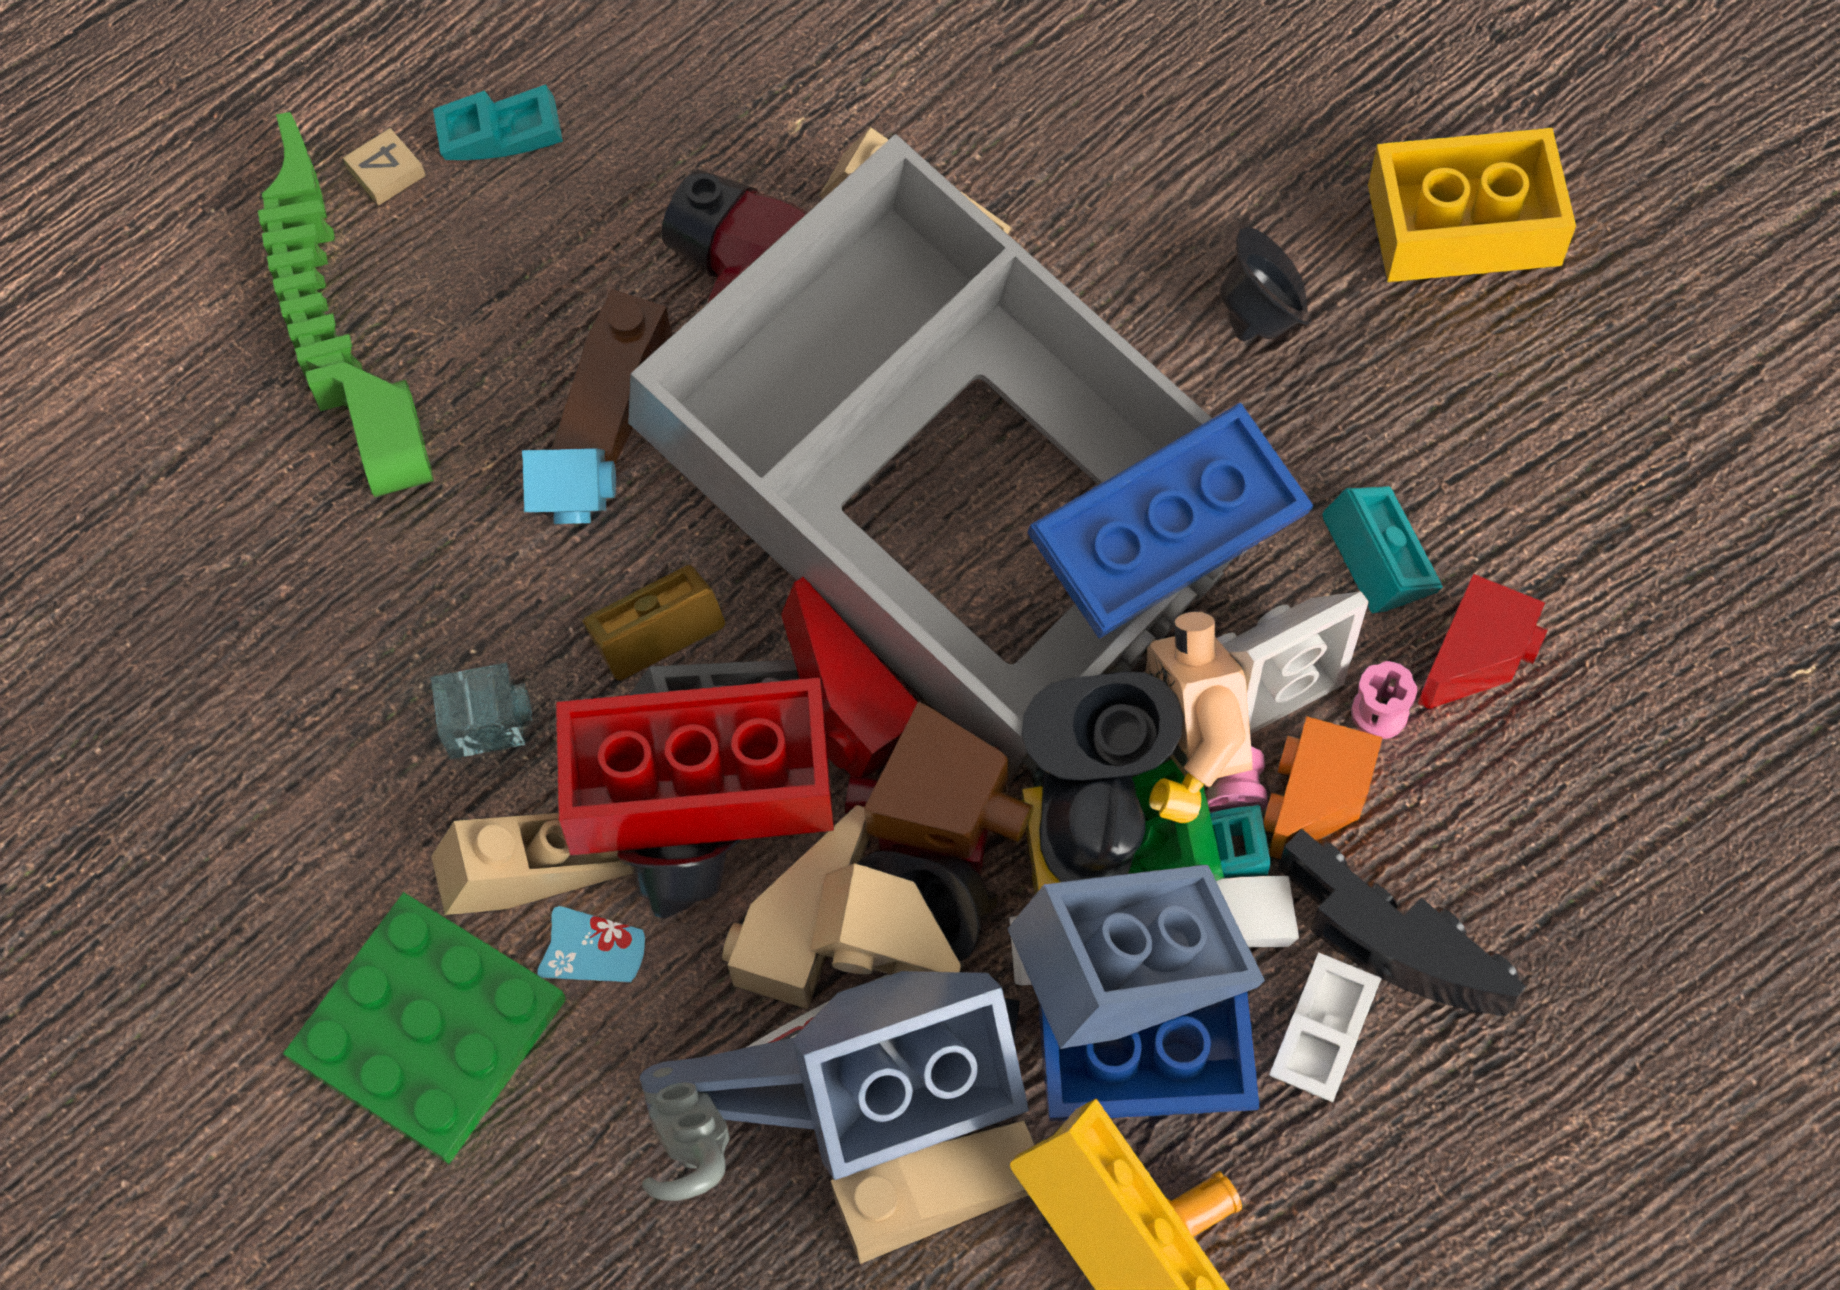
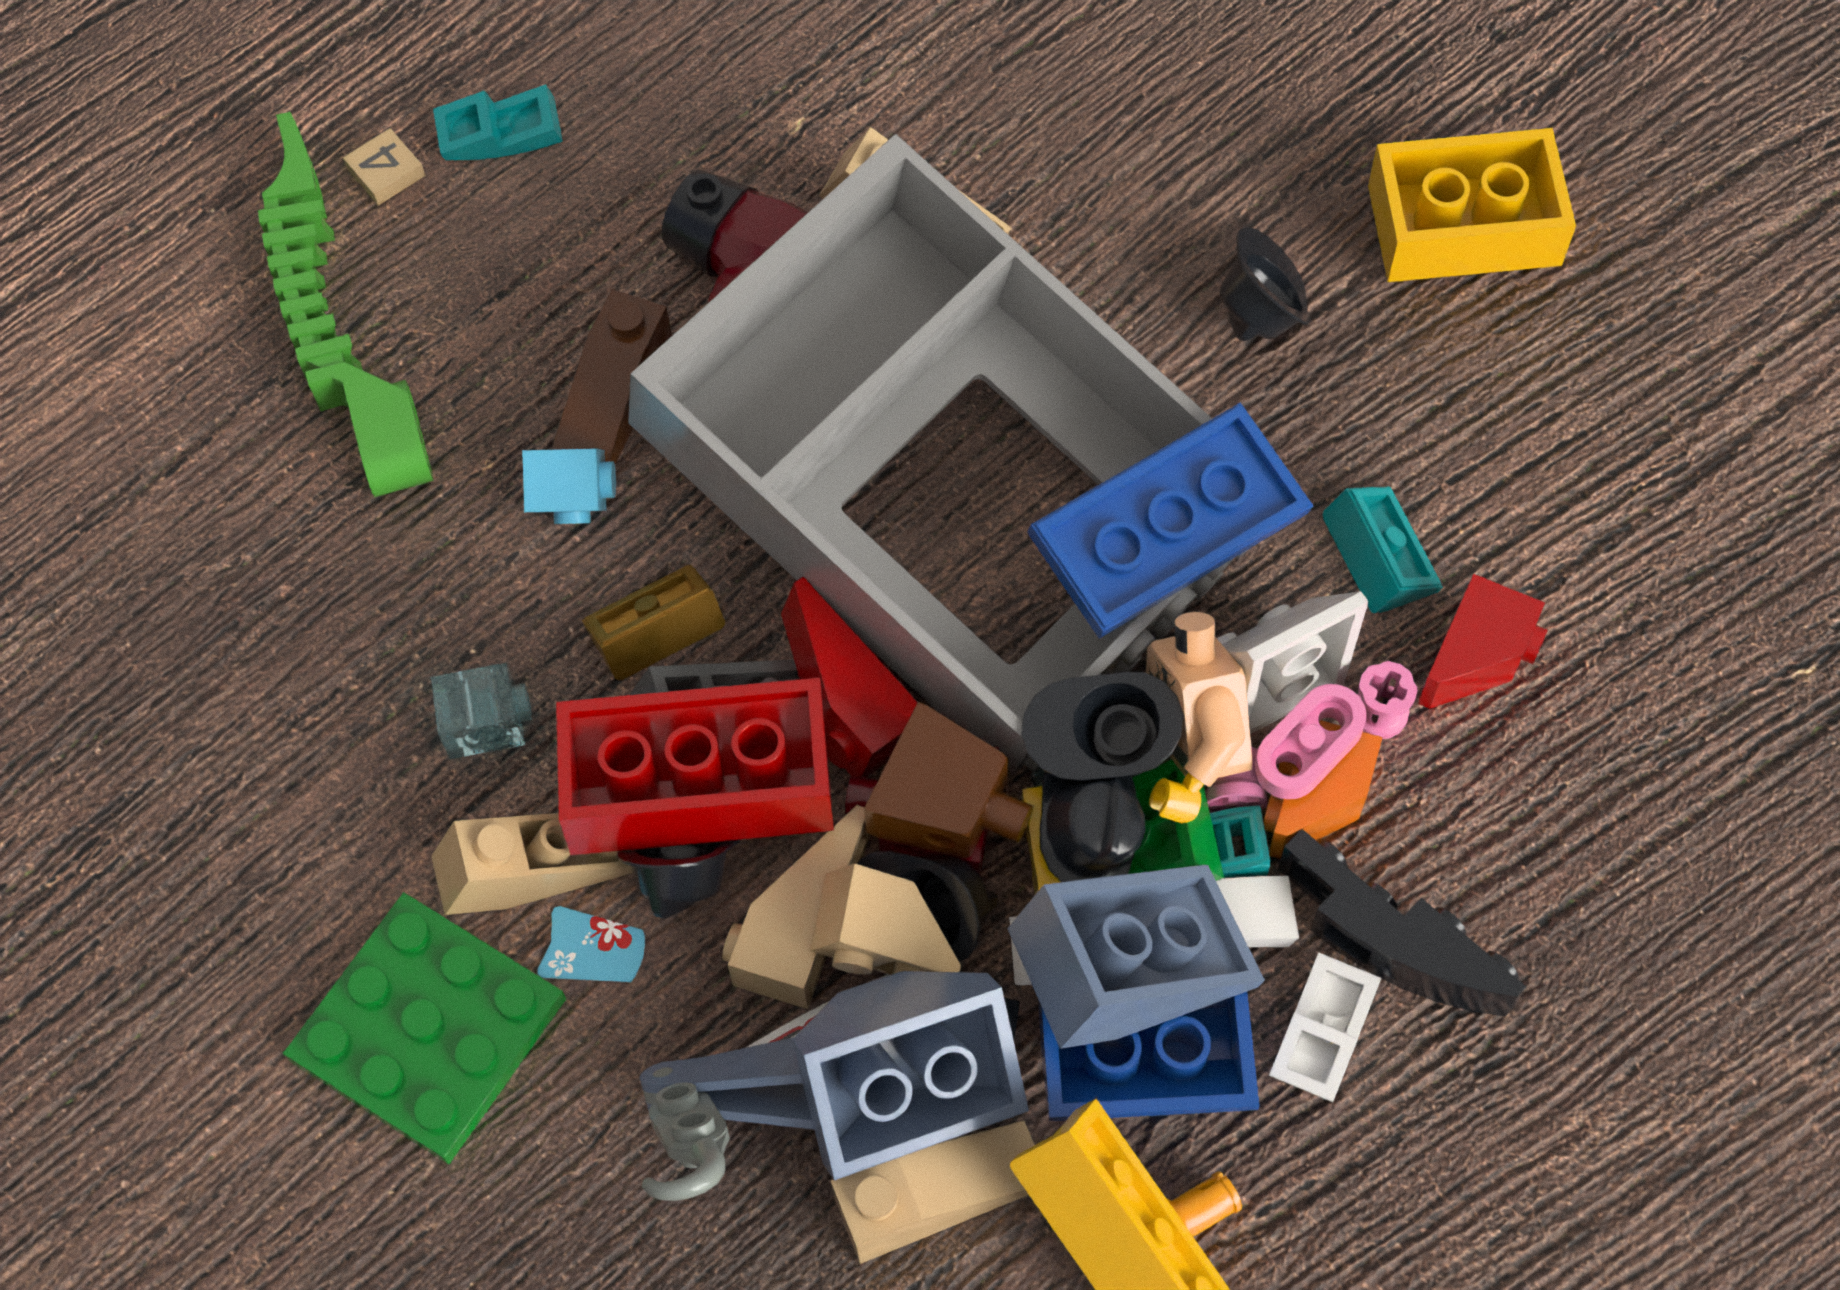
(1307, 744): none -> bright pink plate

